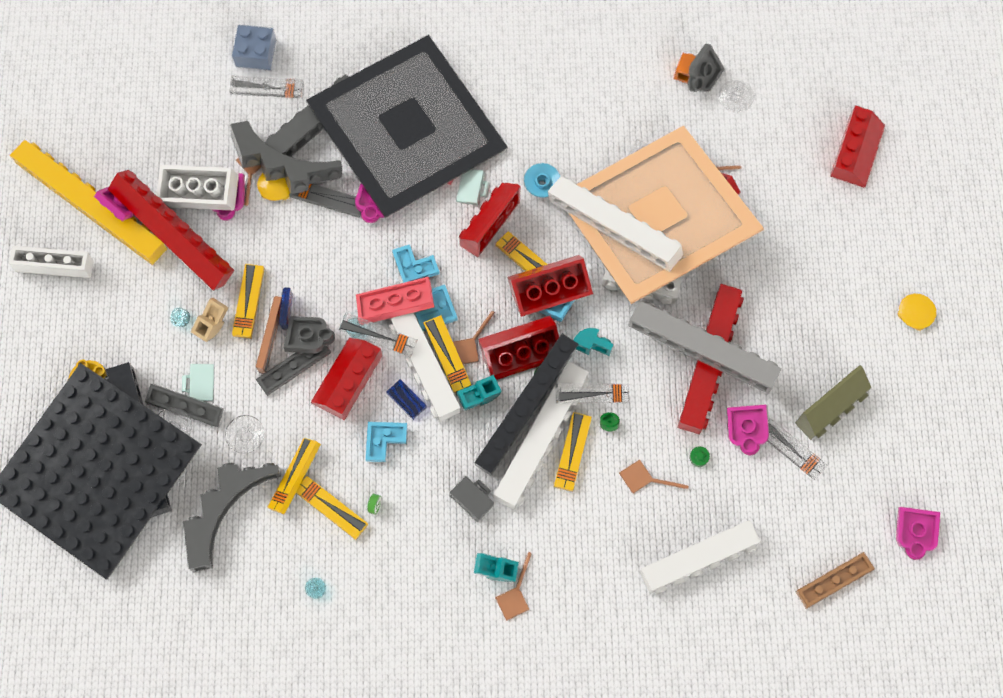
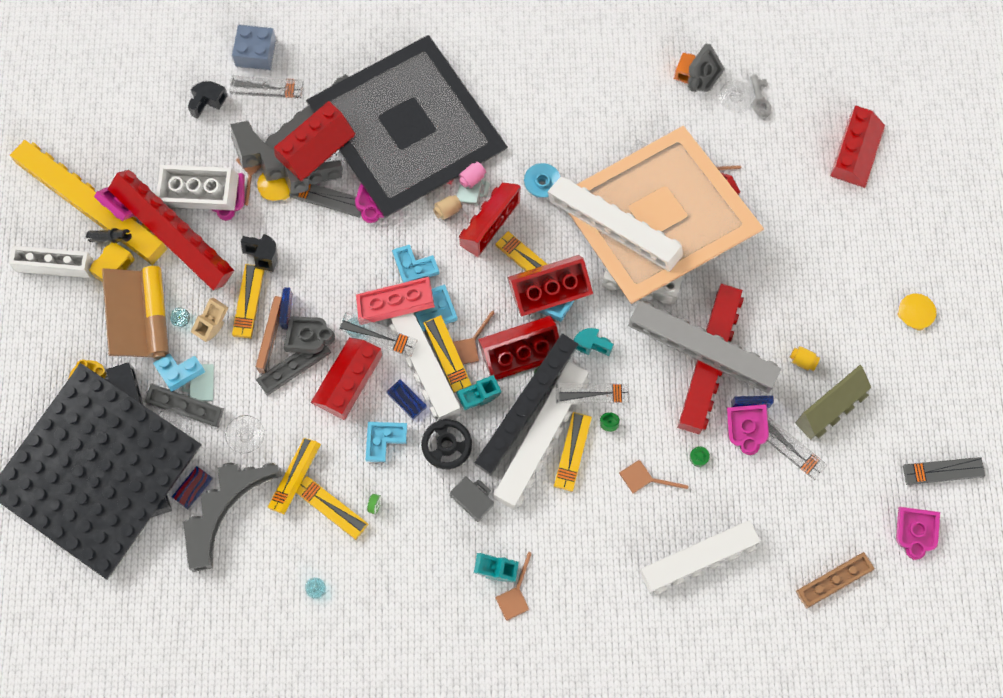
(112, 257): none -> yellow brick
(113, 235): none -> black pin
(135, 312): none -> medium nougat door
(178, 375): none -> medium azure plate
(192, 487): none -> tile
(206, 94): none -> black brick
(263, 250): none -> black brick
(314, 141): none -> red slope
(447, 207): none -> tan brick
(463, 447): none -> black wheel
(472, 175): none -> bright pink brick
(739, 401): none -> clear blue tile
(759, 97): none -> light grey piece
(804, 358): none -> yellow brick
(943, 470): none -> dark grey tile

